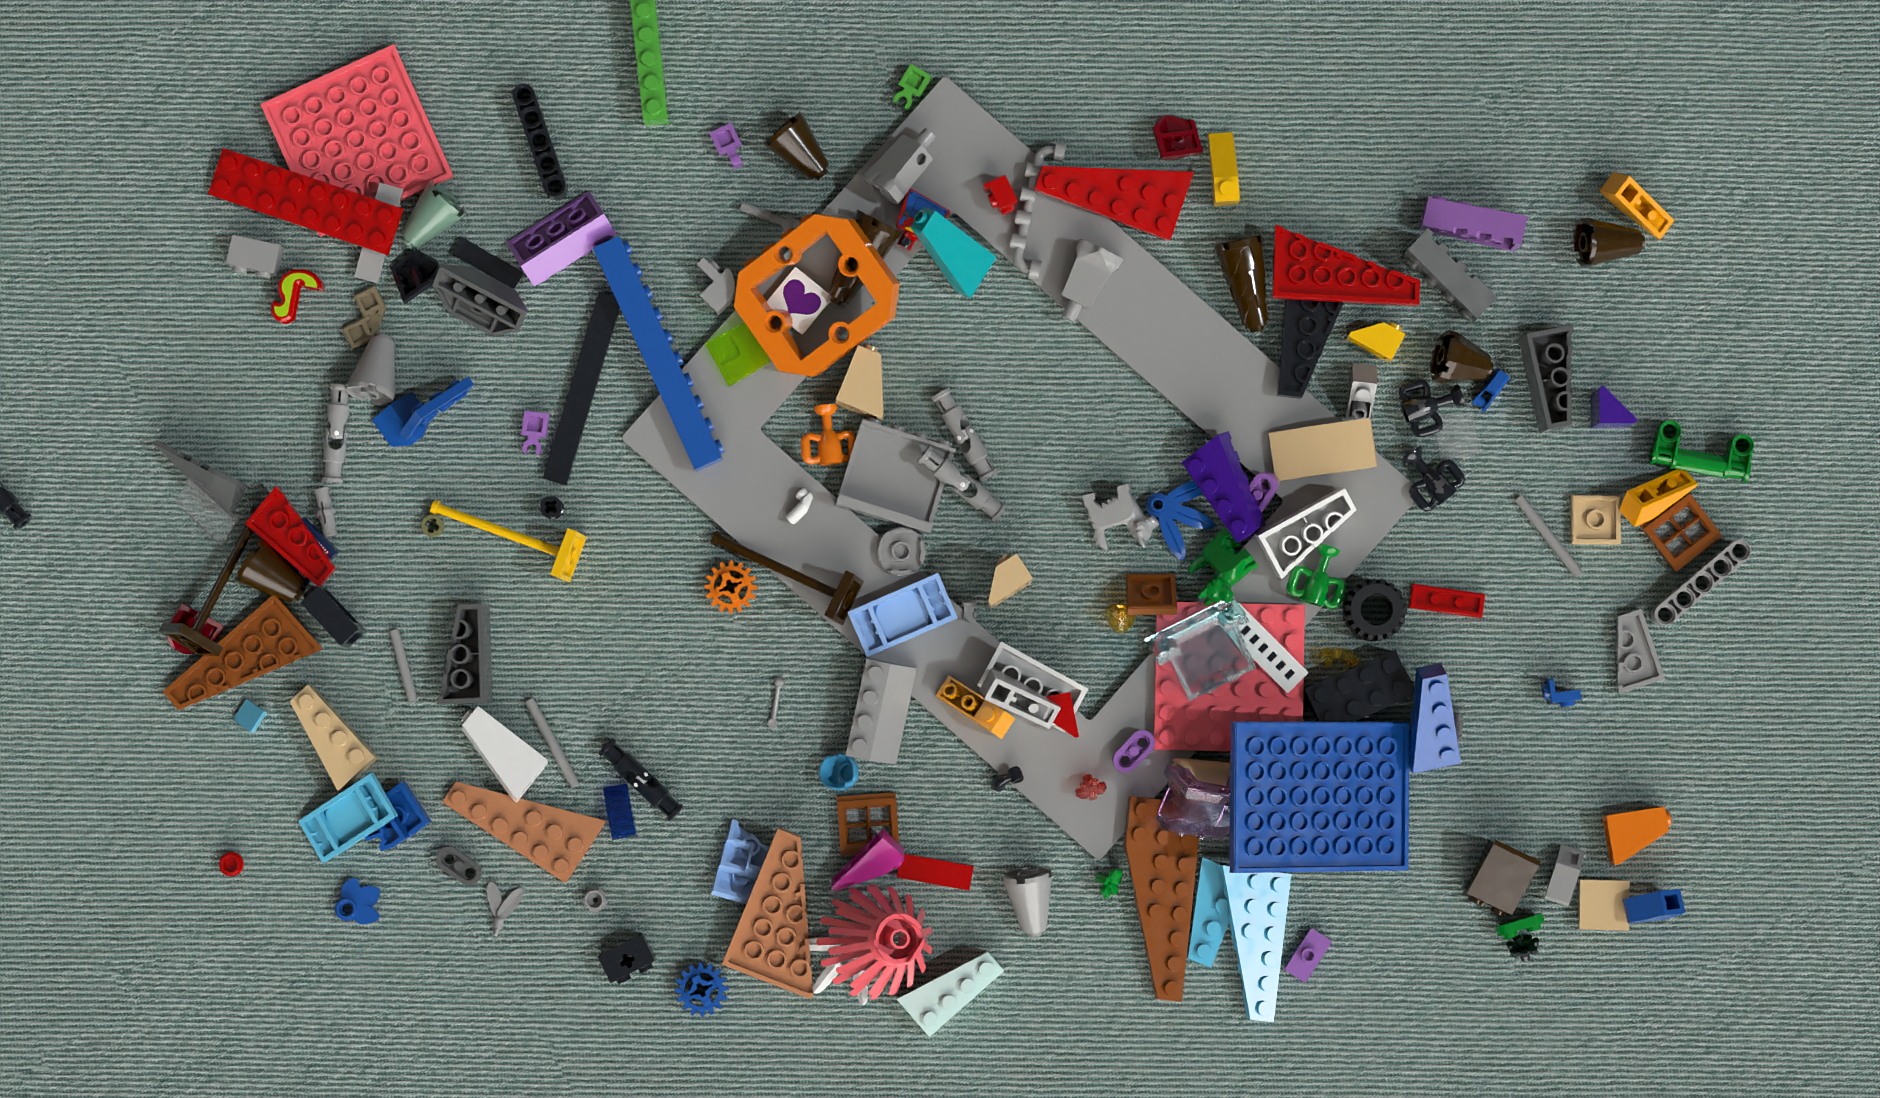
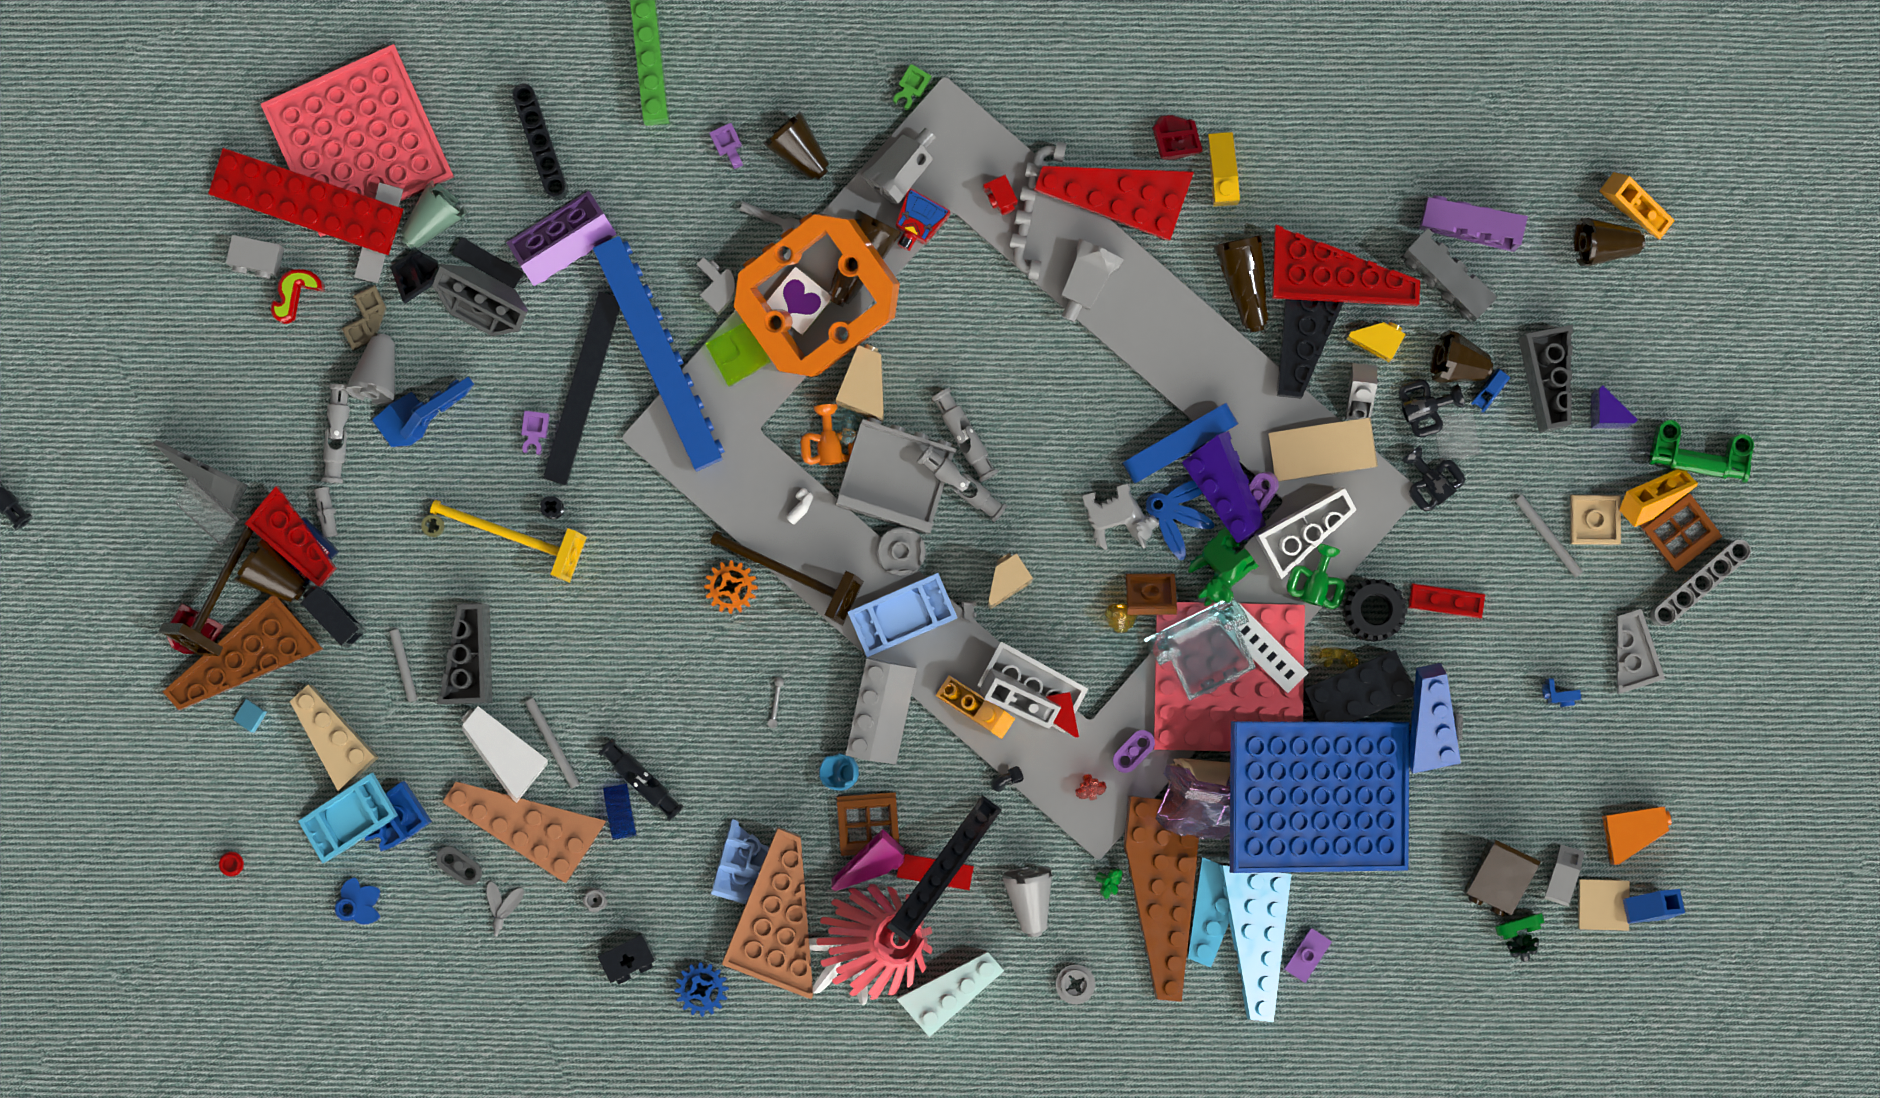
(849, 422): none -> clear light blue piece
(944, 868): none -> black tile
(954, 252): teal slope -> none
(1087, 985): none -> light grey gear
(1180, 443): none -> blue beam

